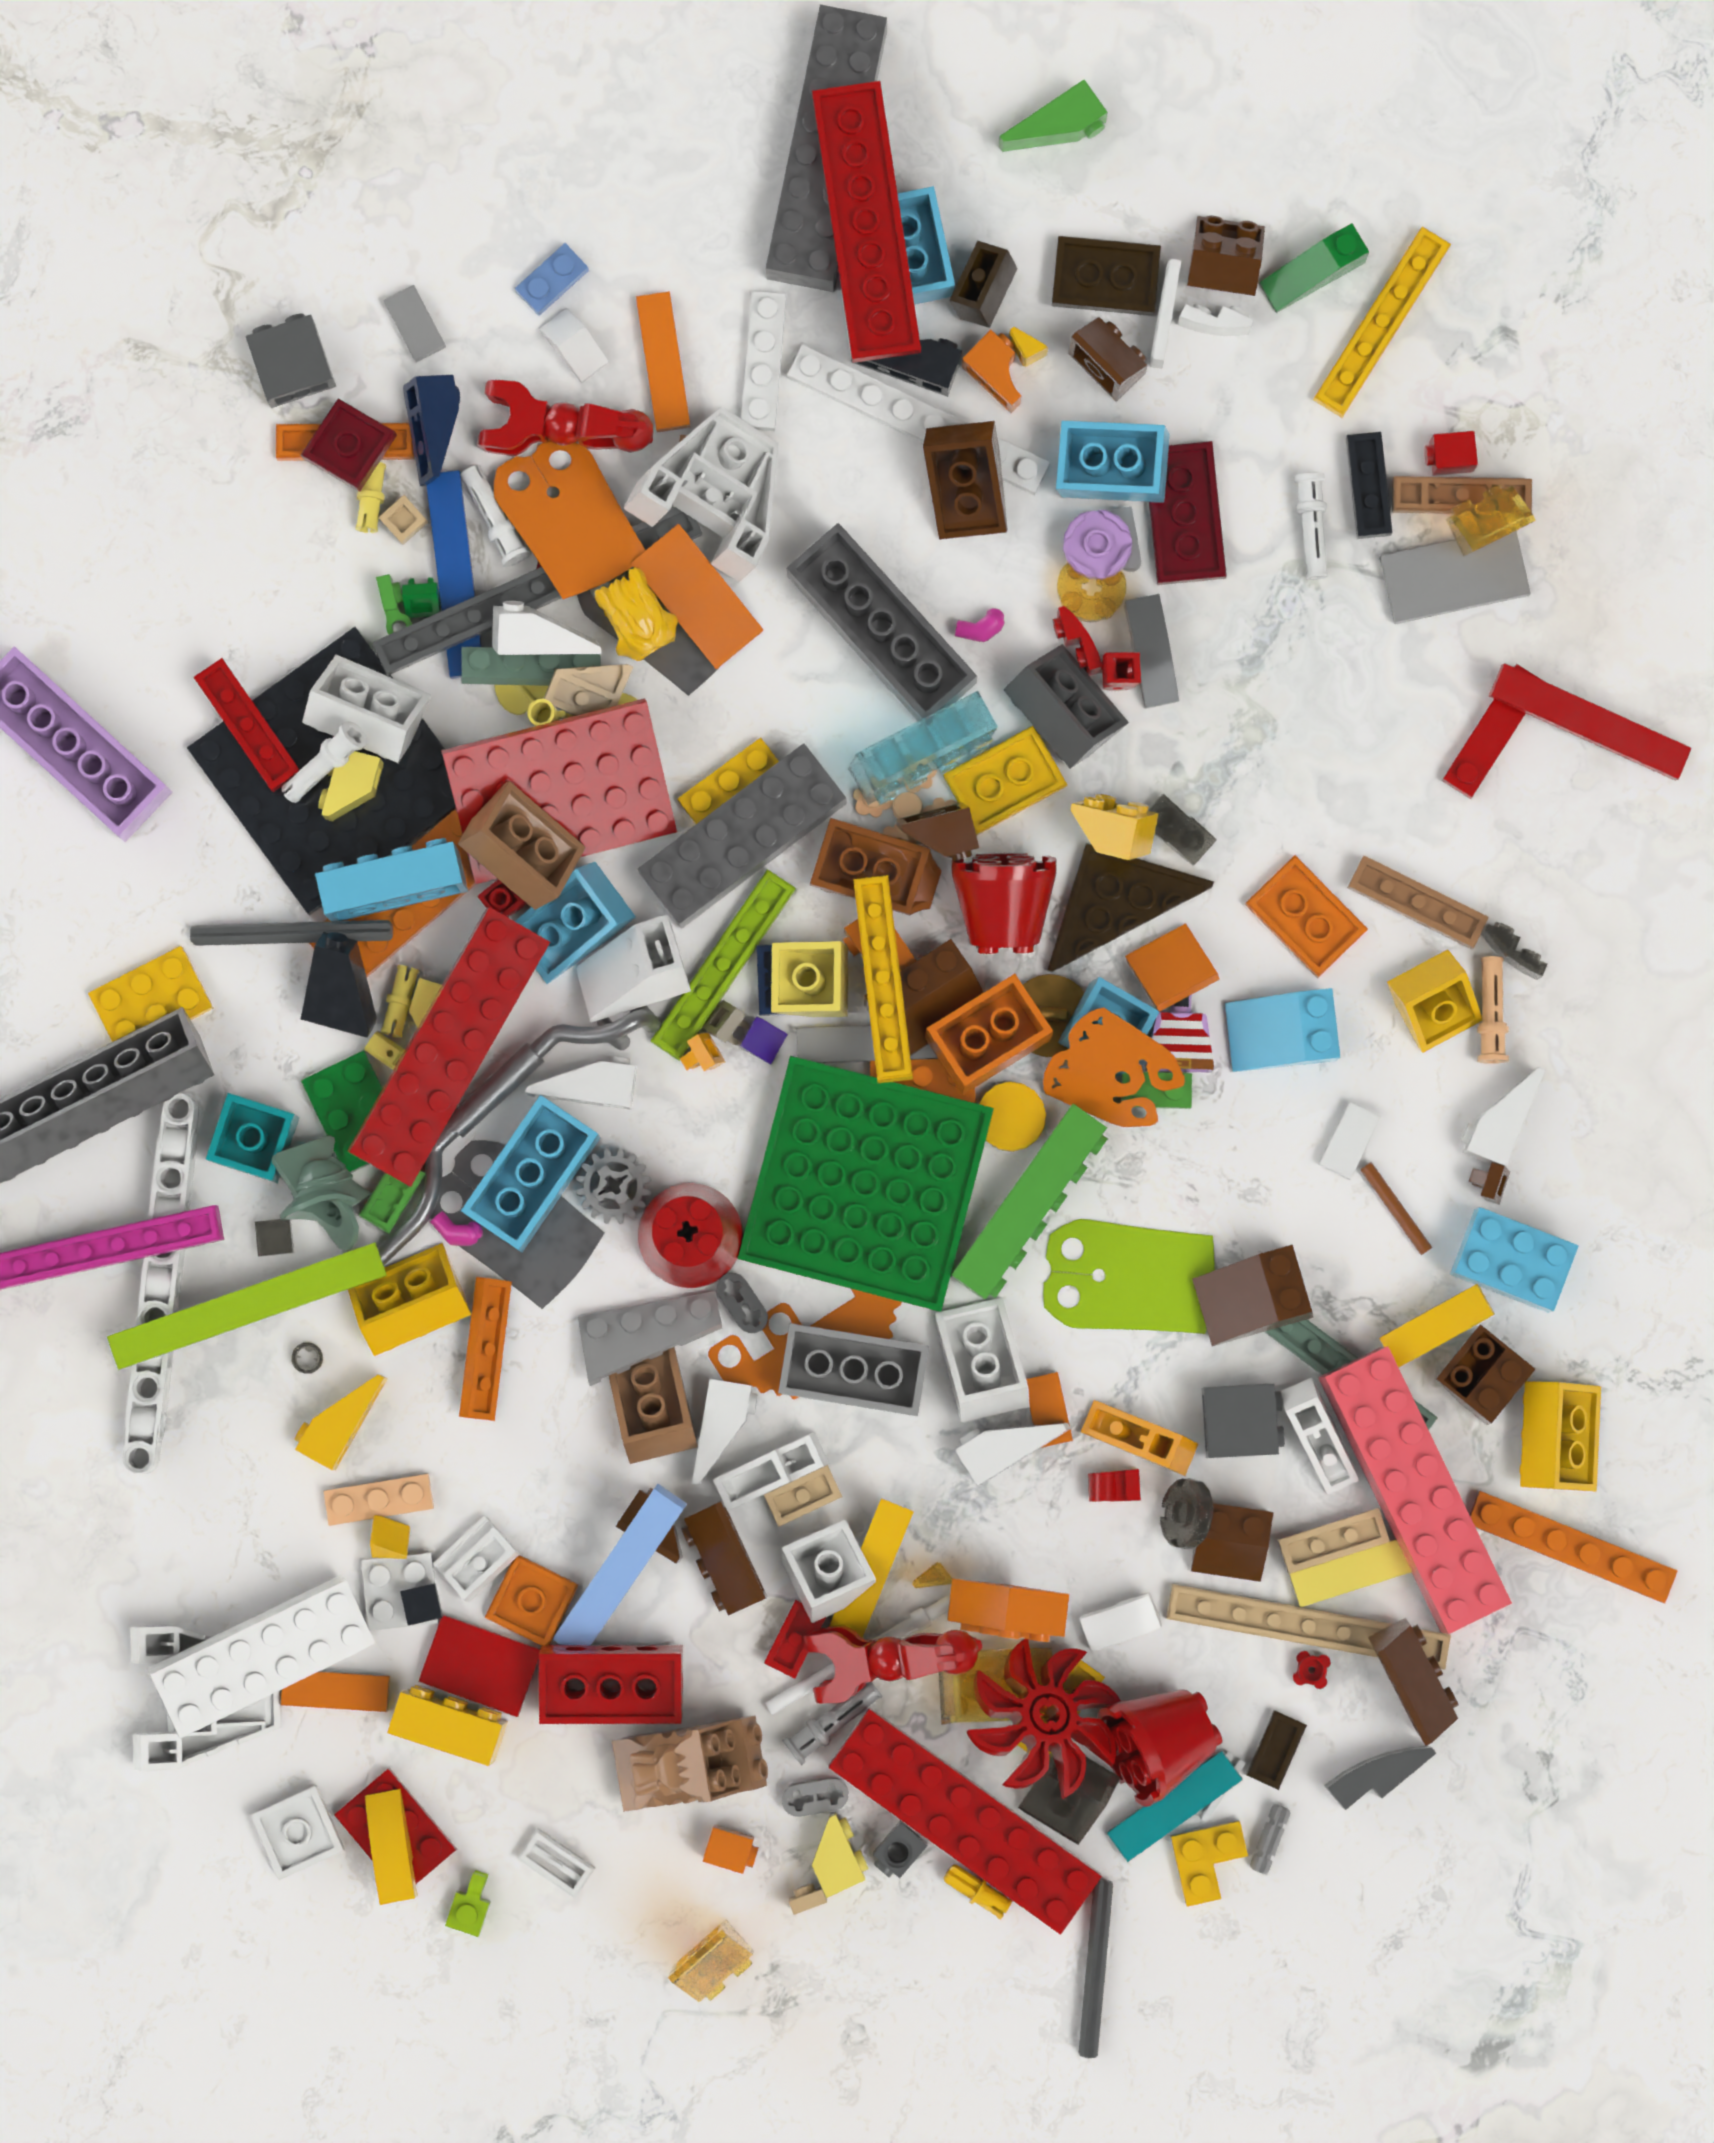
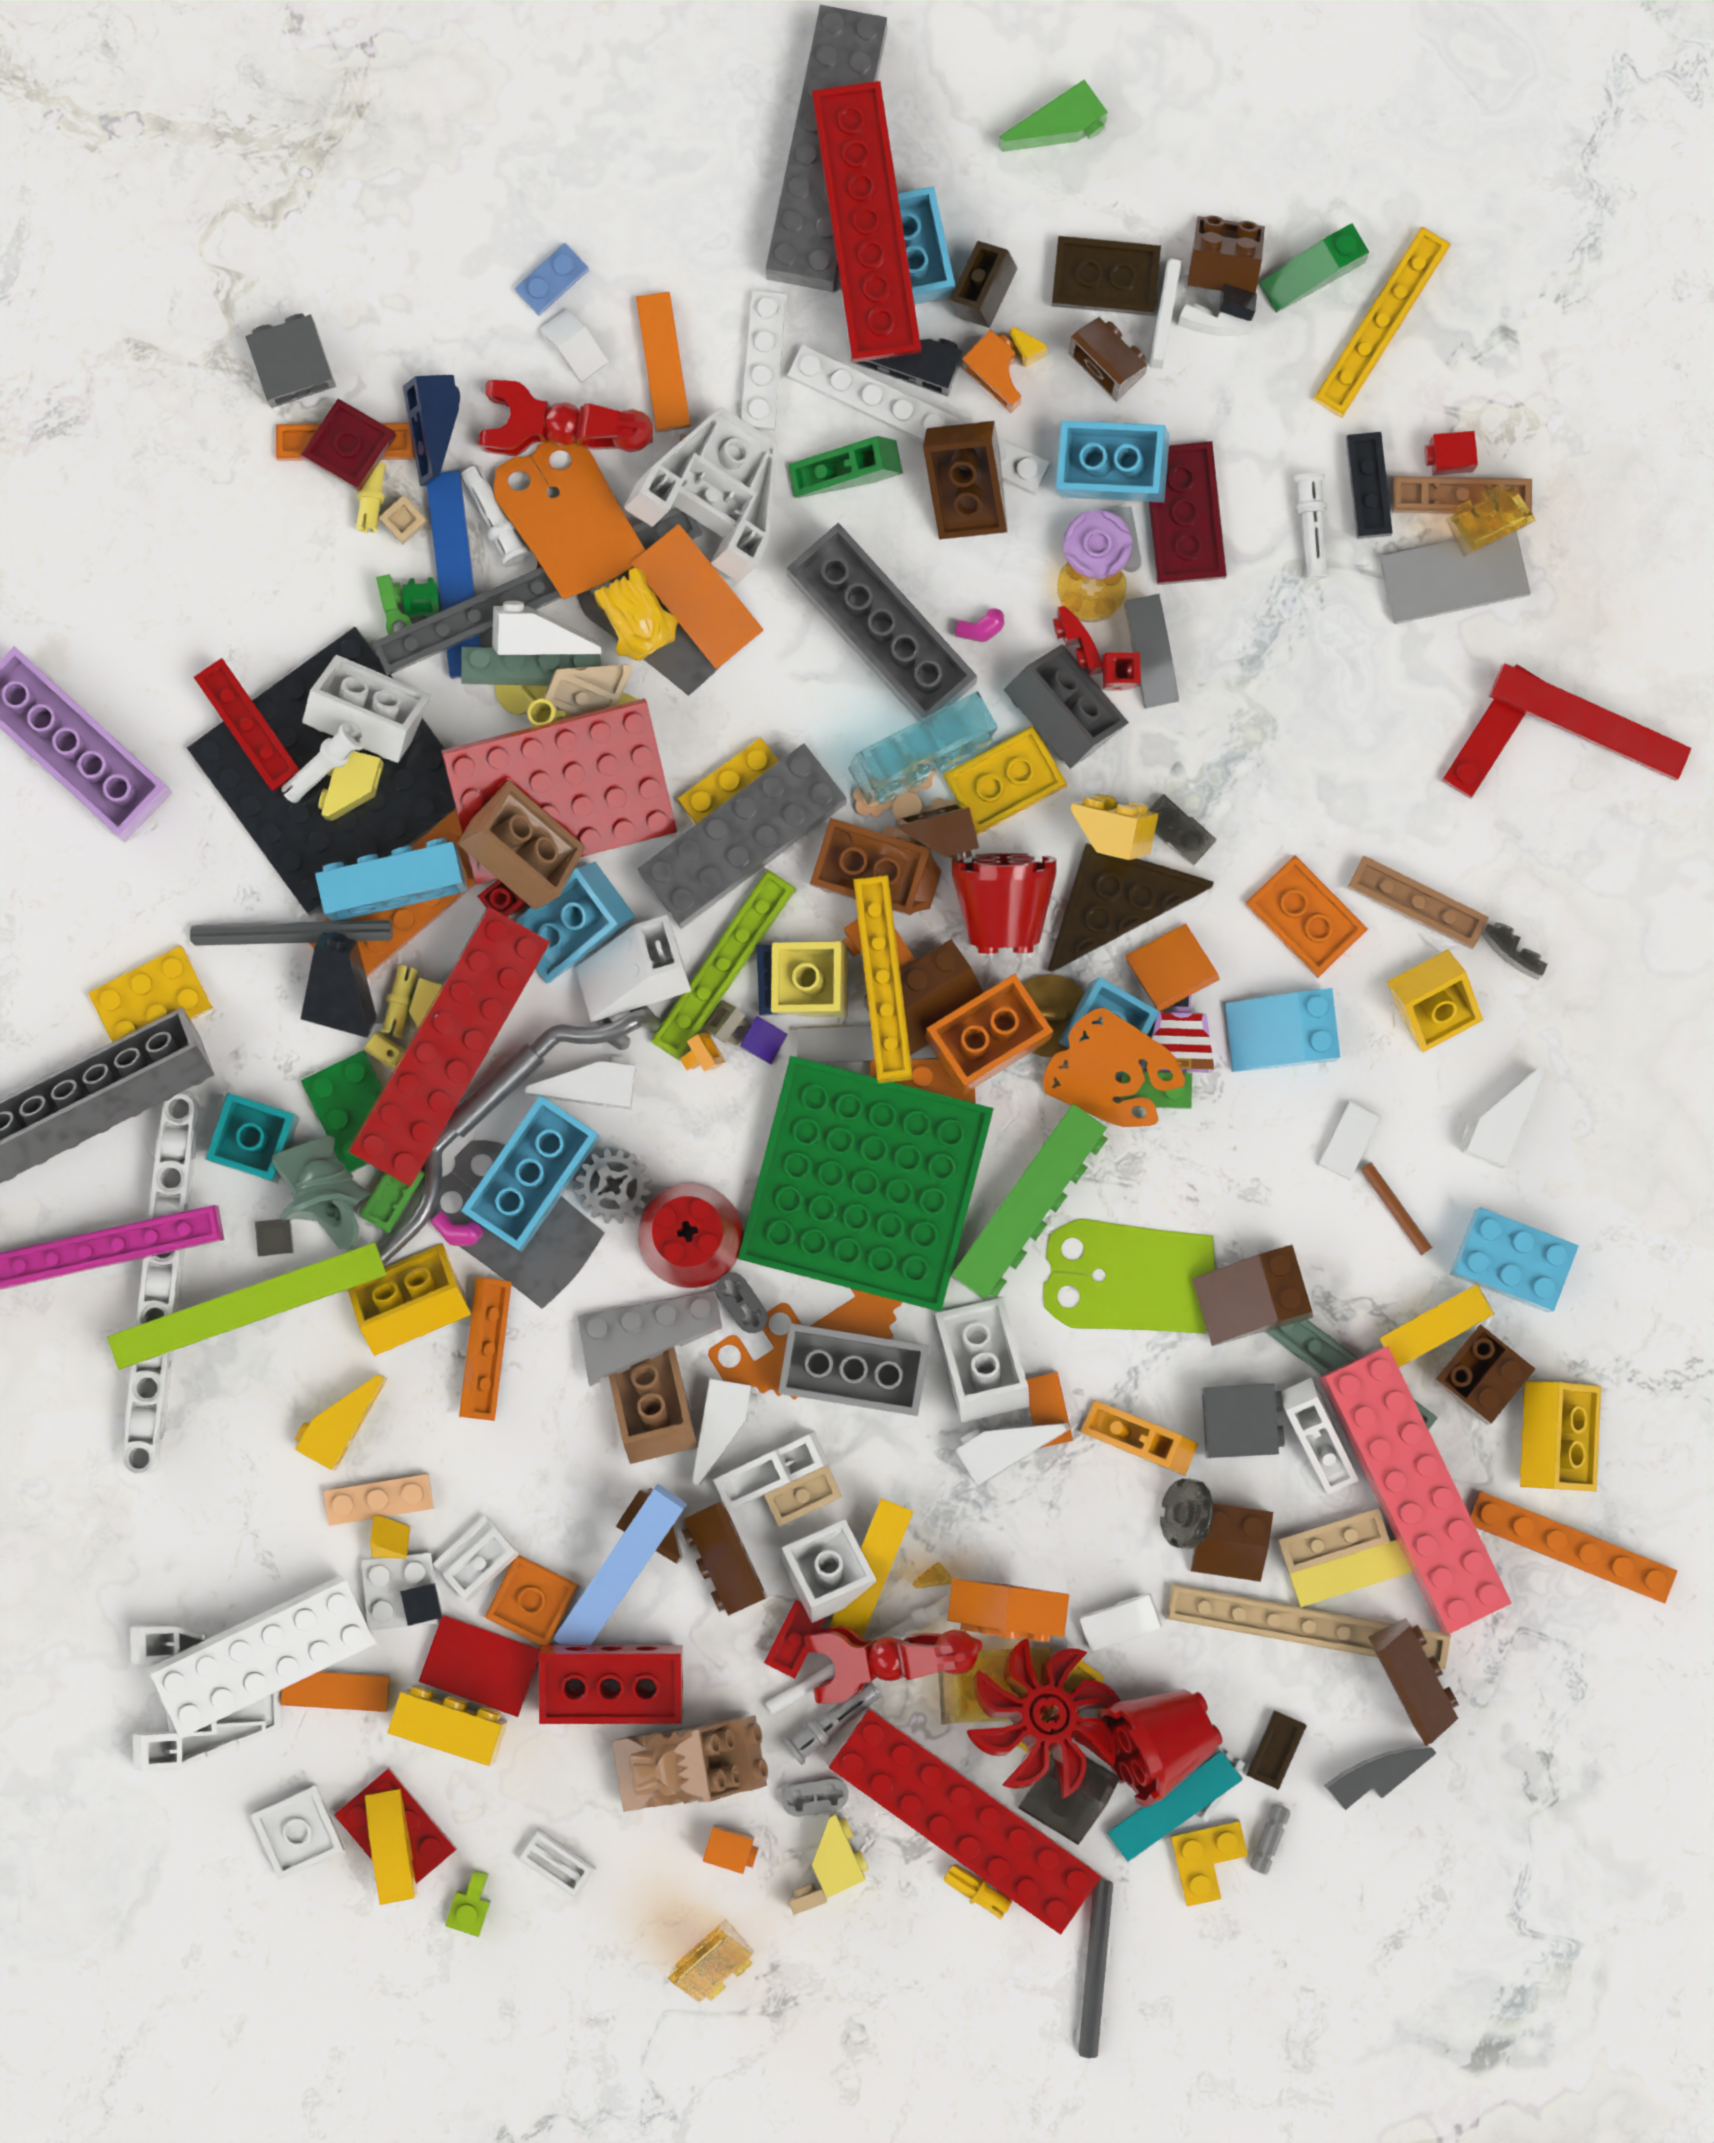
(306, 1368): clear smoke bush -> none
(414, 323): light grey tile -> none
(846, 467): none -> green slope
(905, 1835): dark grey brick -> none
(1016, 1116): yellow tile -> none
(1114, 1486): red leg -> none
(1237, 302): none -> black tile
(1317, 1678): red plate -> none
(1491, 1182): reddish brown tile -> none
(1492, 1026): light nougat pin -> none

